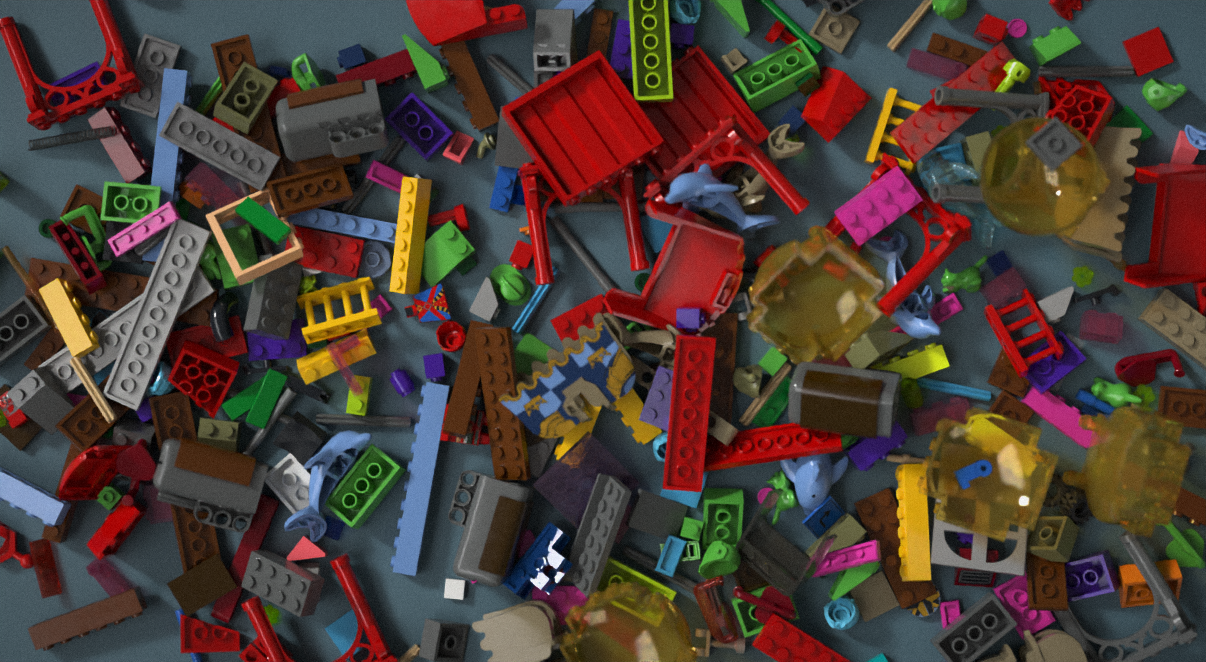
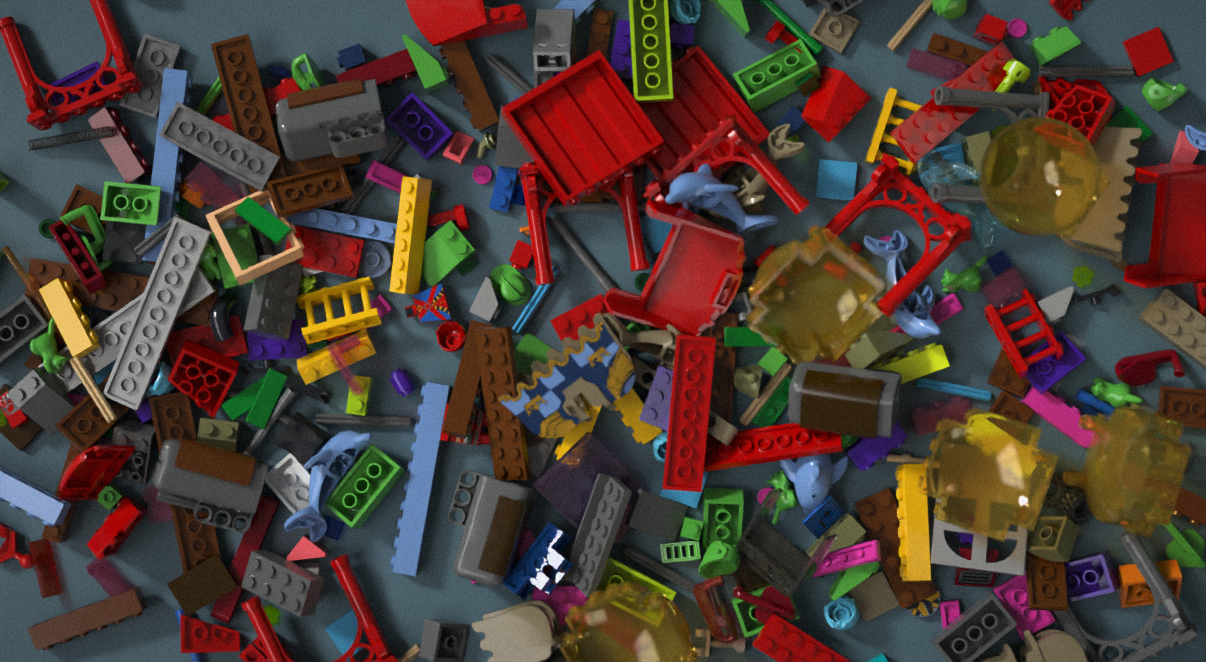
(46, 347): none -> bright green animal
(139, 465): dark red piece -> none
(144, 229): dark pink tile -> none
(245, 98): olive slope -> none
(434, 366): dark purple brick -> none
(454, 588): white tile -> none
(482, 174): none -> dark pink piece
(670, 555): dark azure tile -> none
(690, 318): dark purple brick -> none
(734, 61): dark tan panel -> none
(742, 337): none -> green tile
(836, 180): none -> dark azure tile
(878, 205): dark pink brick -> none
(911, 393): clear neon green head -> none
(979, 468): blue leg -> none
(1053, 144): dark grey tile -> none
(1101, 327): clear pink brick -> none
(1148, 395): clear neon green plant -> none

